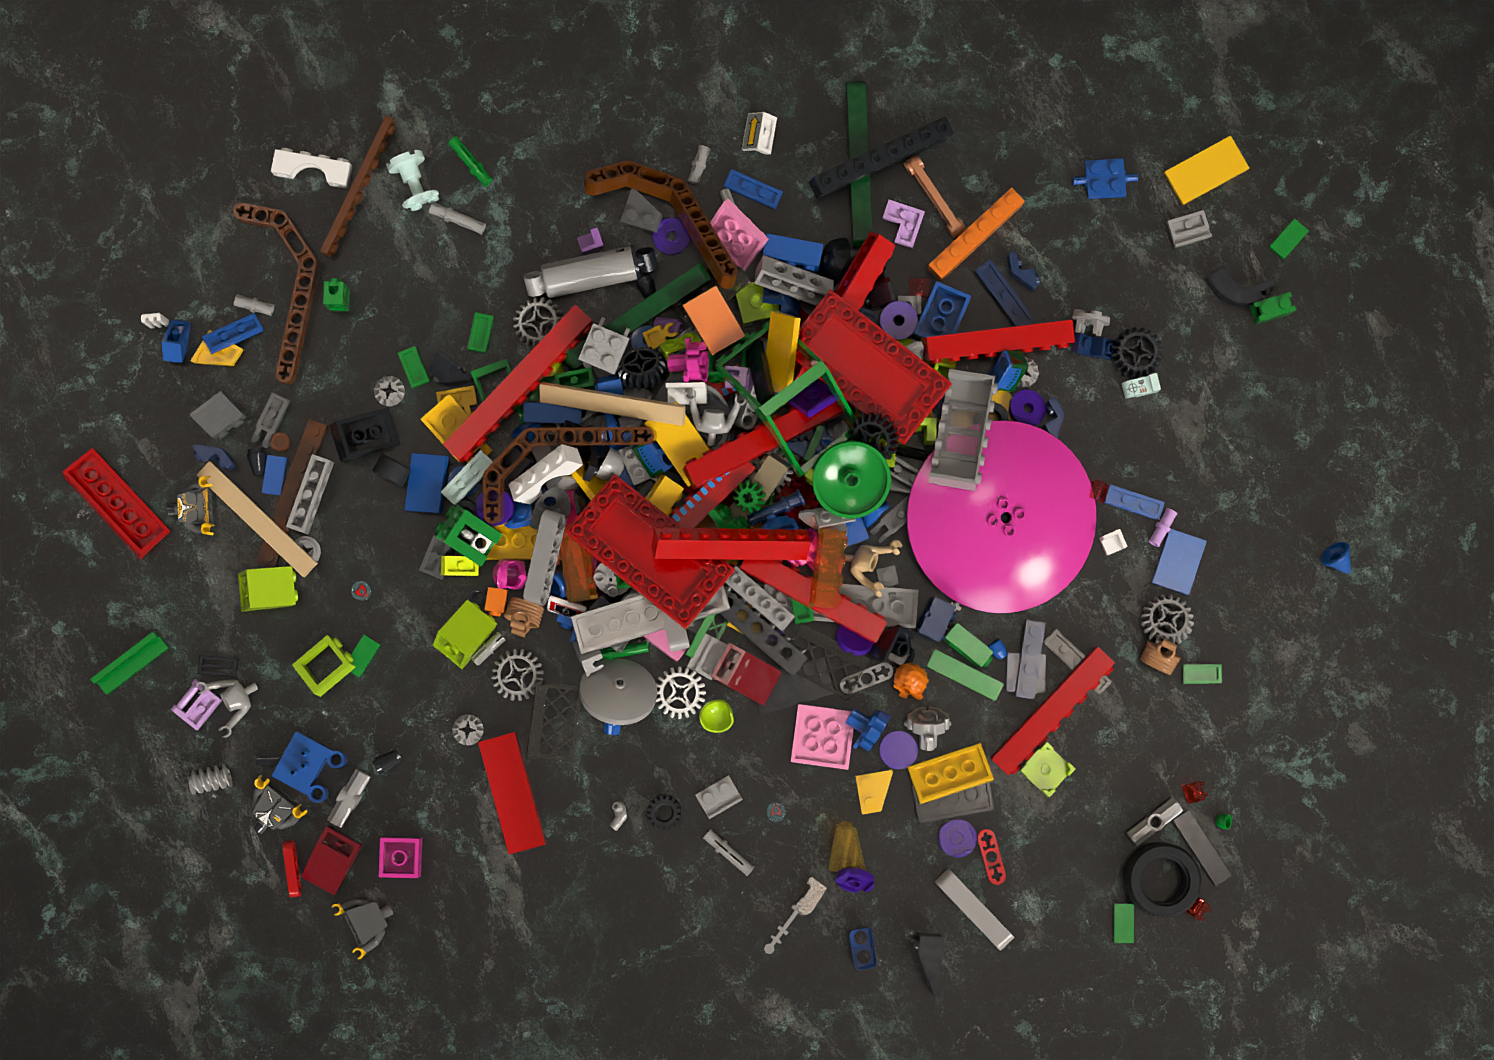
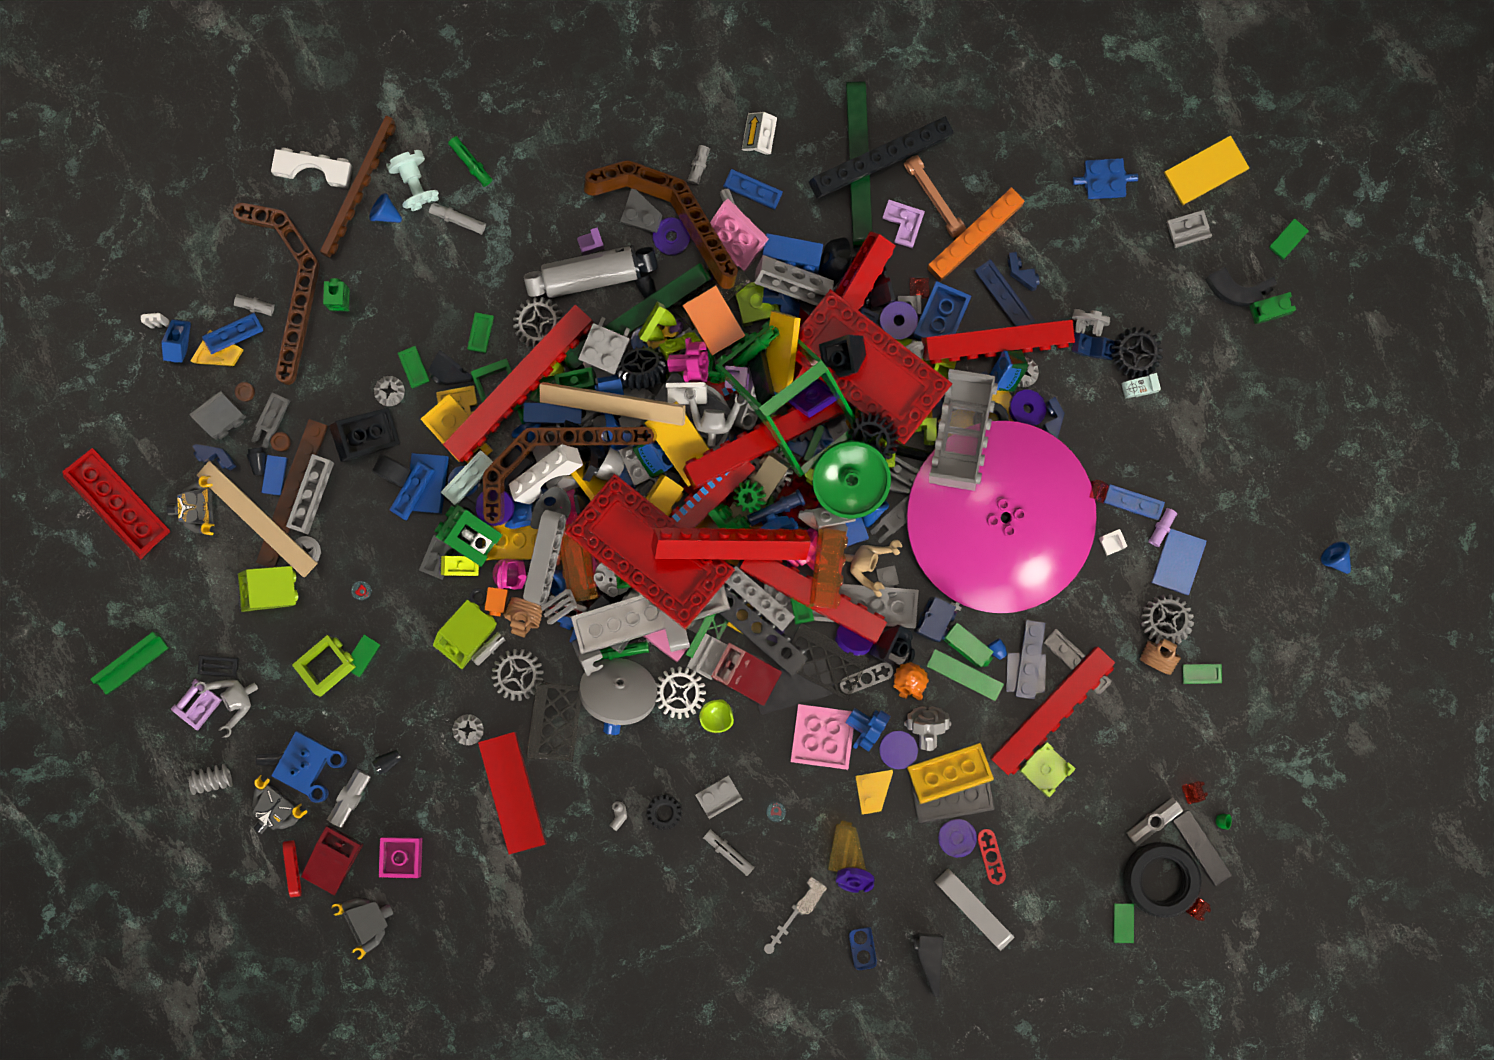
(244, 391): none -> reddish brown tile
(384, 210): none -> blue hat
(412, 490): none -> blue tile
(552, 619): none -> light grey tile
(660, 316): none -> lime tile
(762, 342): none -> green pin
(843, 354): none -> black slope

